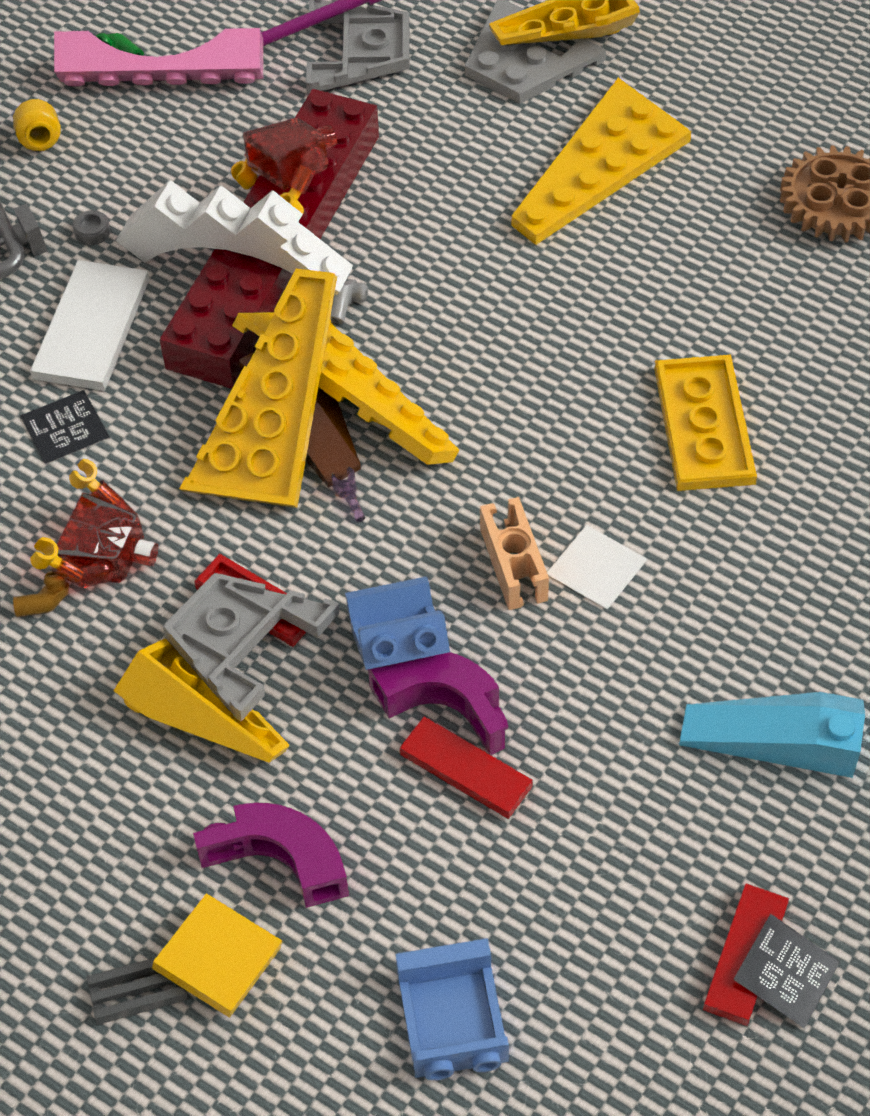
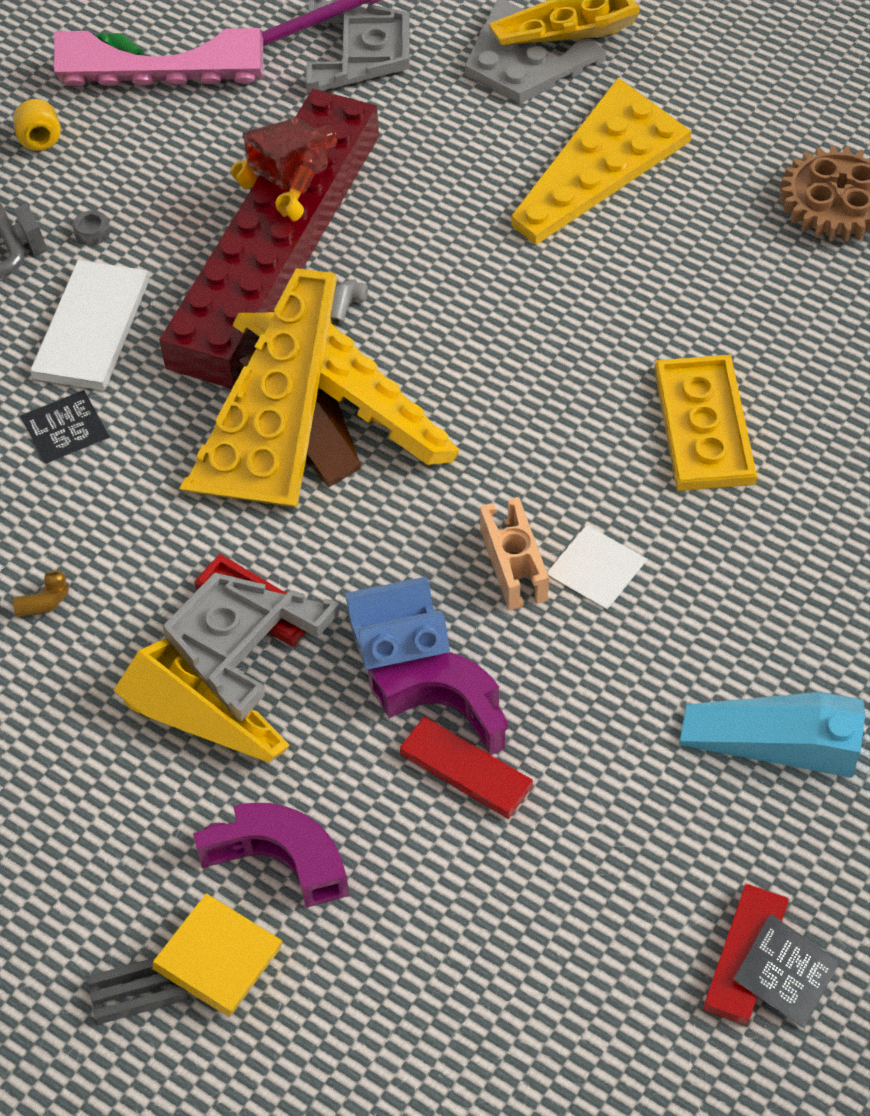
(99, 537): clear red torso -> none
(222, 221): white arch -> none
(347, 490): clear purple hand -> none
(451, 1009): medium blue panel -> none

